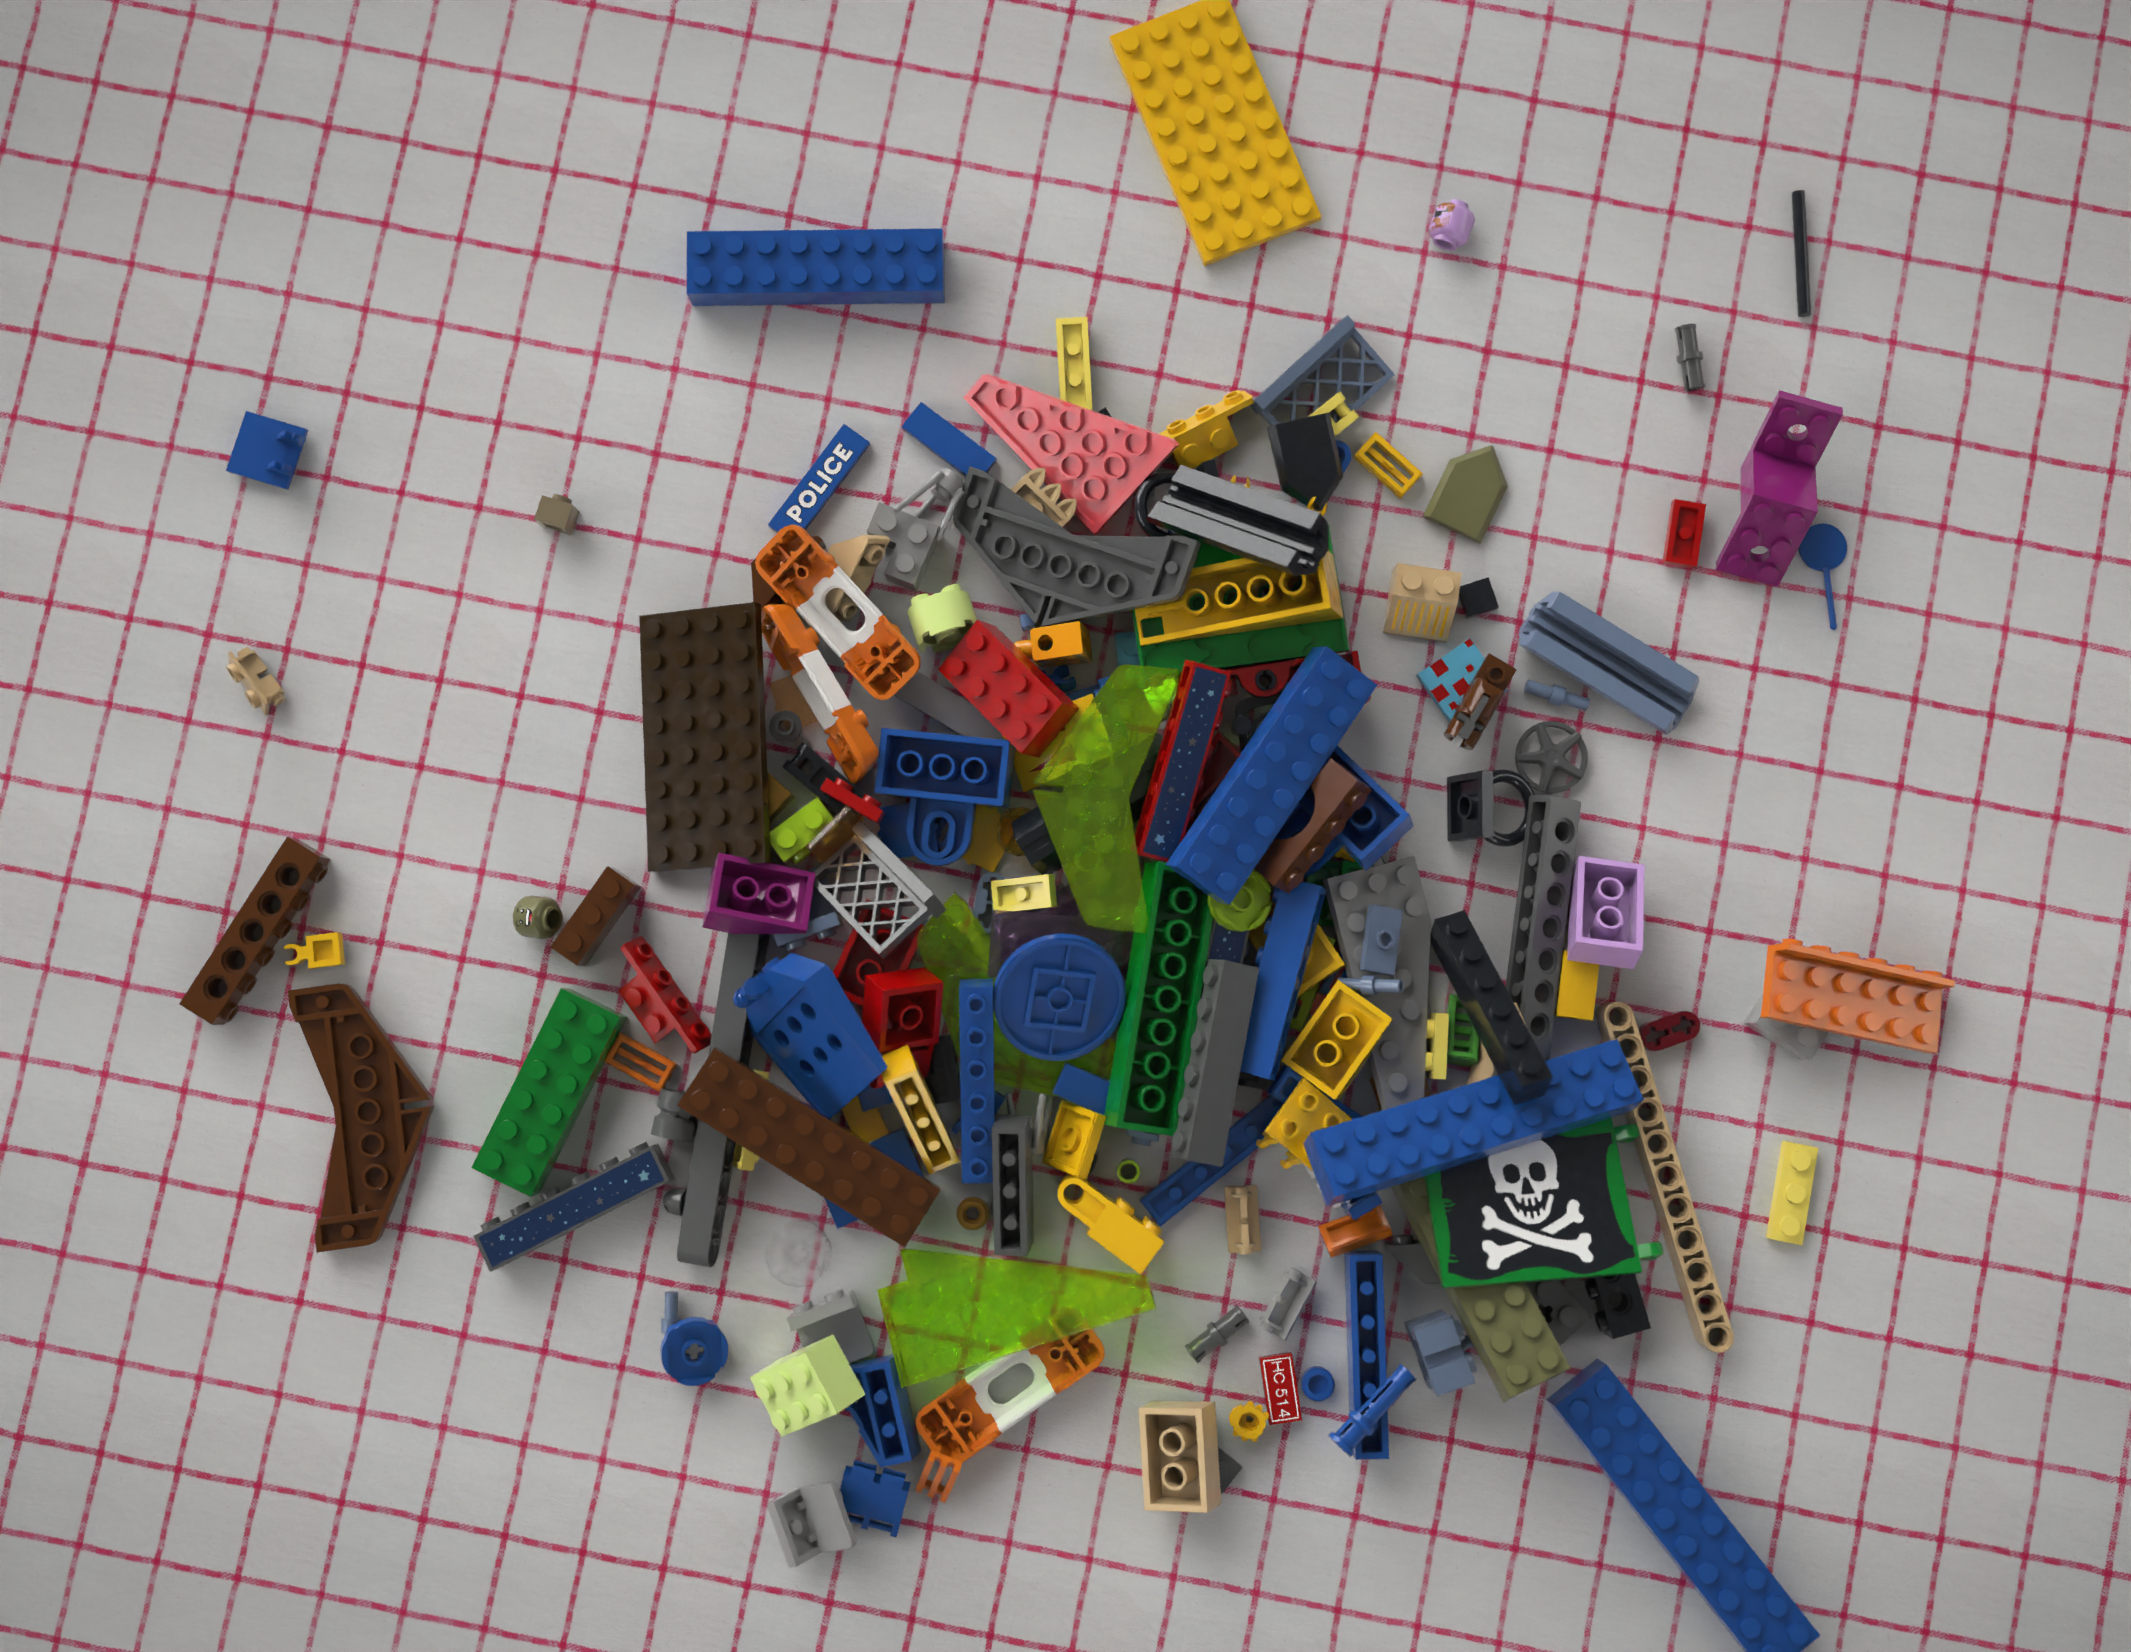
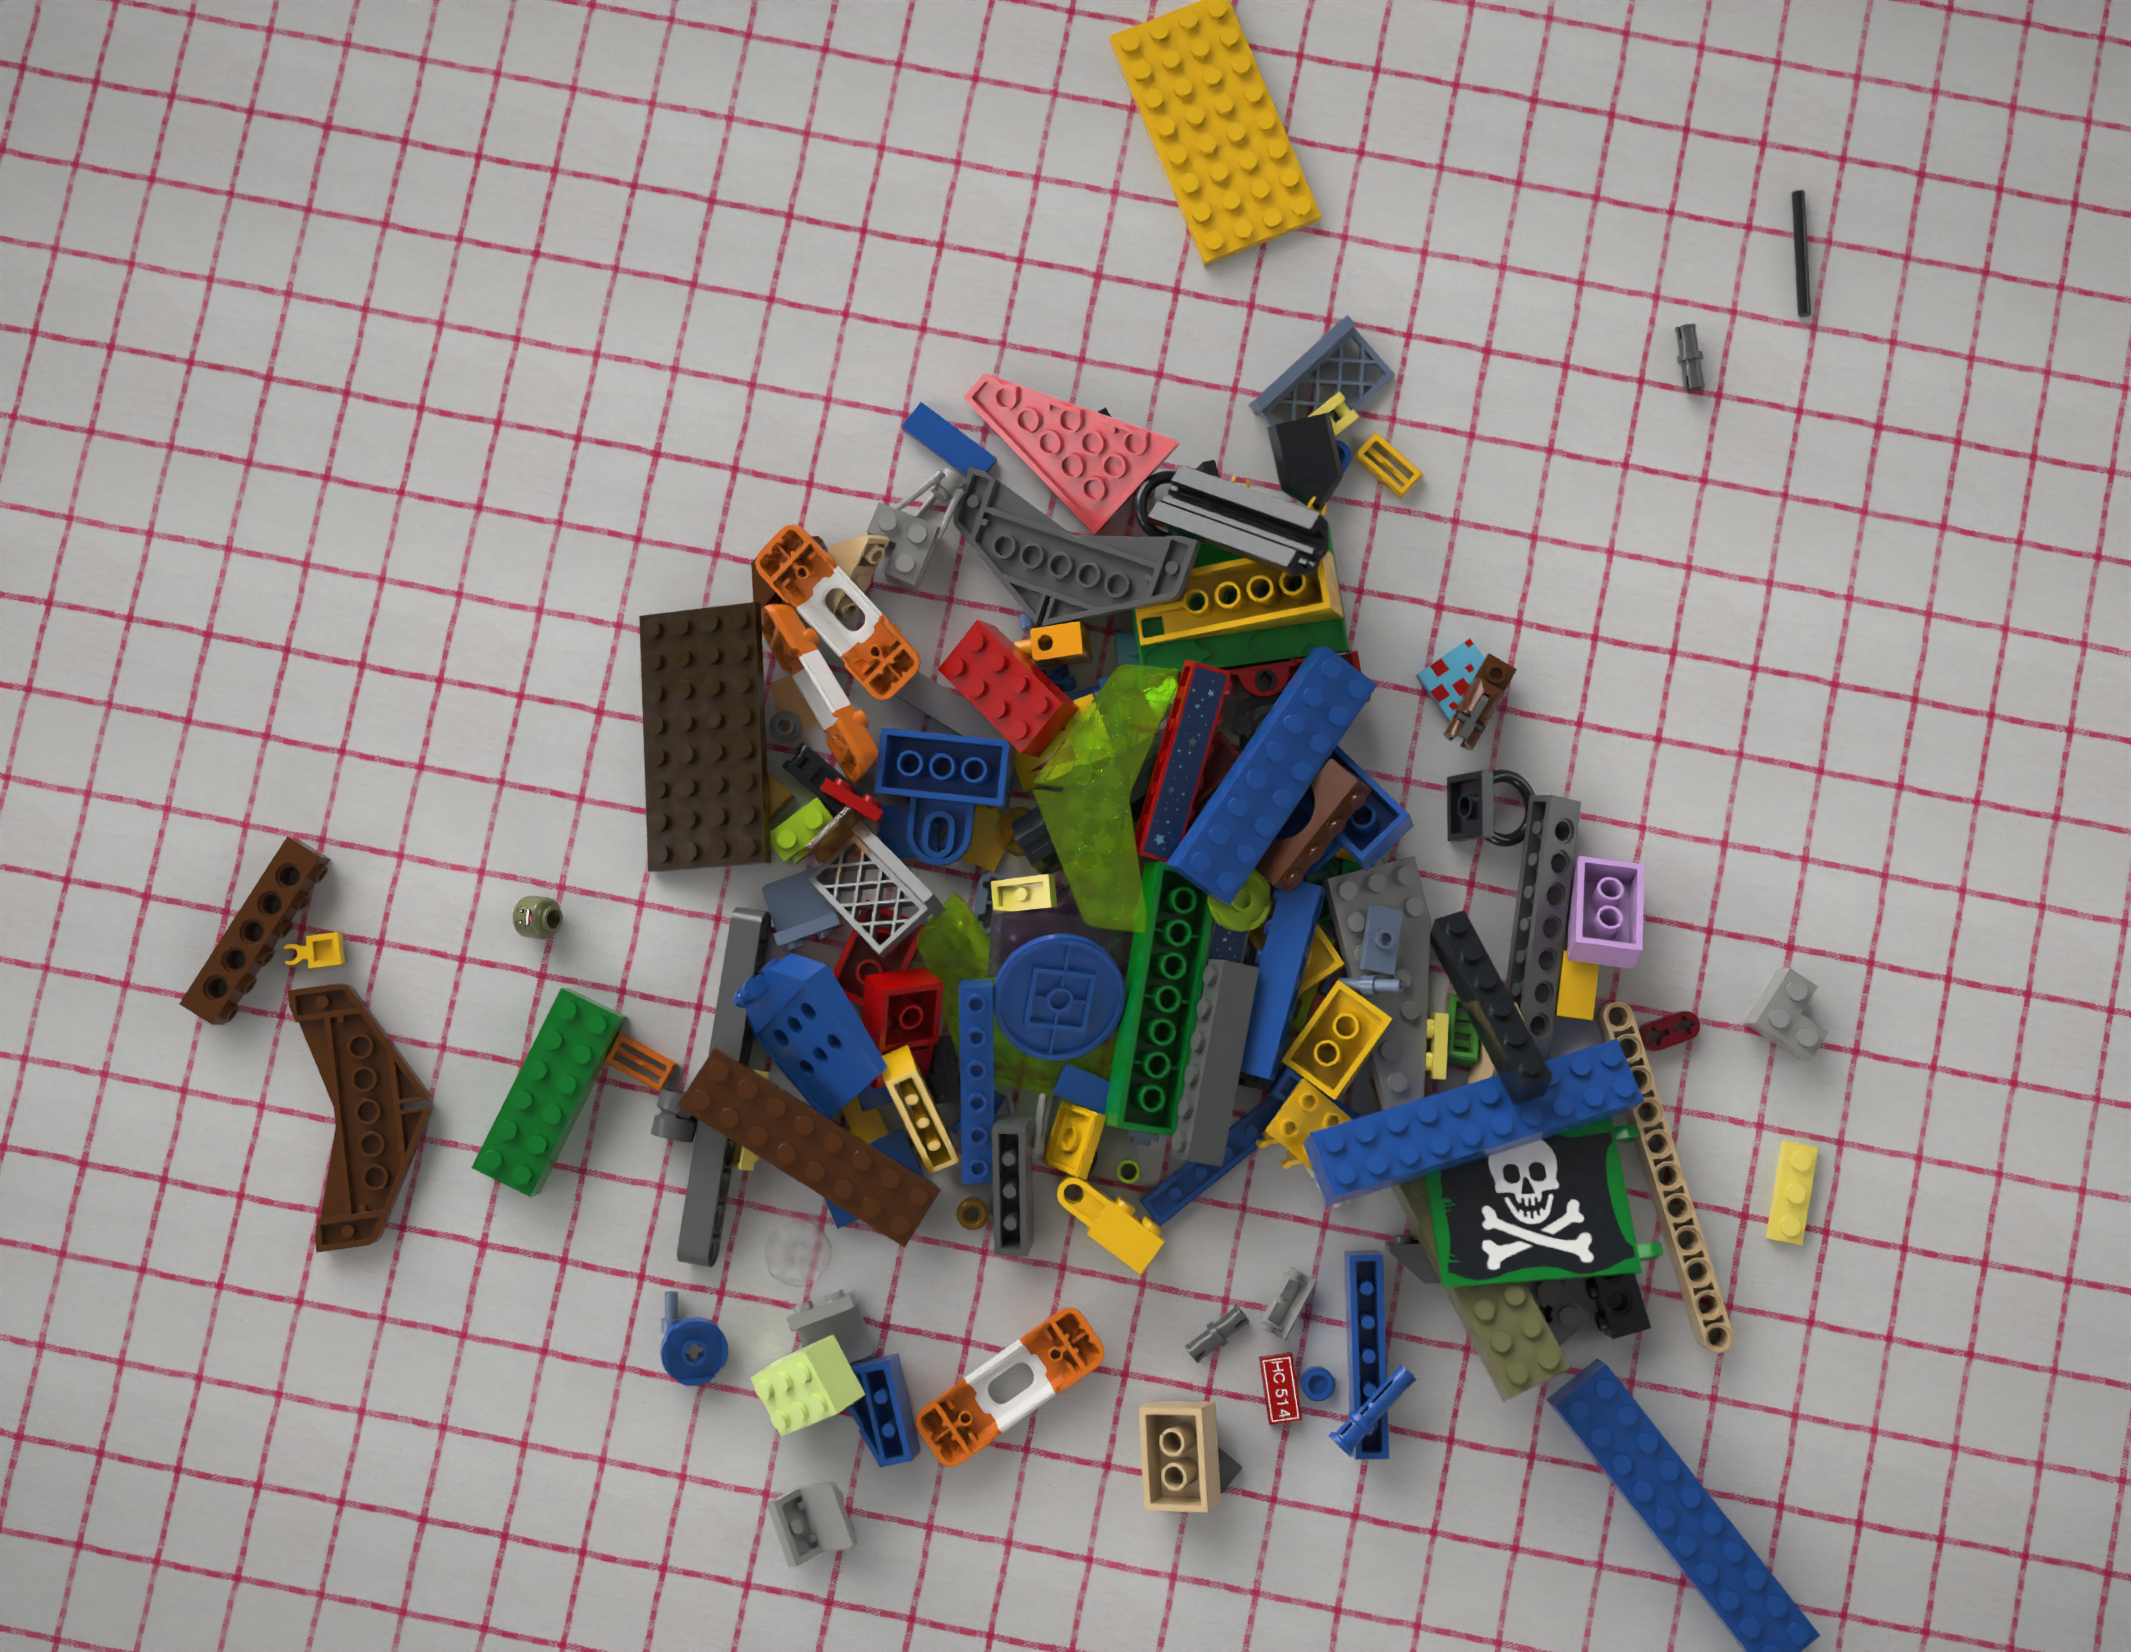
(259, 691): tan hinge -> none
(267, 450): blue plate -> none
(557, 514): dark tan plate -> none
(573, 1207): dark blue brick -> none
(595, 916): reddish brown brick -> none
(659, 1001): red bracket -> none
(674, 1201): dark grey hinge -> none
(757, 897): magenta slope -> none
(816, 267): blue brick -> none
(821, 480): blue tile -> none
(874, 1496): blue plate -> none
(934, 1486): orange tile -> none
(941, 618): yellowish green brick -> none
(982, 1309): clear neon green wing -> none
(1045, 498): tan plate -> none
(1074, 361): light yellow plate -> none
(1207, 432): yellow bracket -> none
(1242, 1219): tan hinge -> none
(1248, 1428): yellow animal -> none
(1349, 1234): orange tile -> none
(1361, 1205): blue tile -> none
(1422, 602): tan slope -> none
(1442, 1351): sand blue brick -> none
(1451, 225): lavender head -> none
(1468, 494): olive tile -> none
(1477, 598): black tile -> none
(1552, 756): dark grey wheel -> none
(1556, 695): sand blue bar -> none
(1609, 661): sand blue piece -> none
(1684, 534): red plate -> none
(1779, 488): magenta bracket -> none
(1824, 550): blue piece -> none
(1853, 995): orange bracket -> none

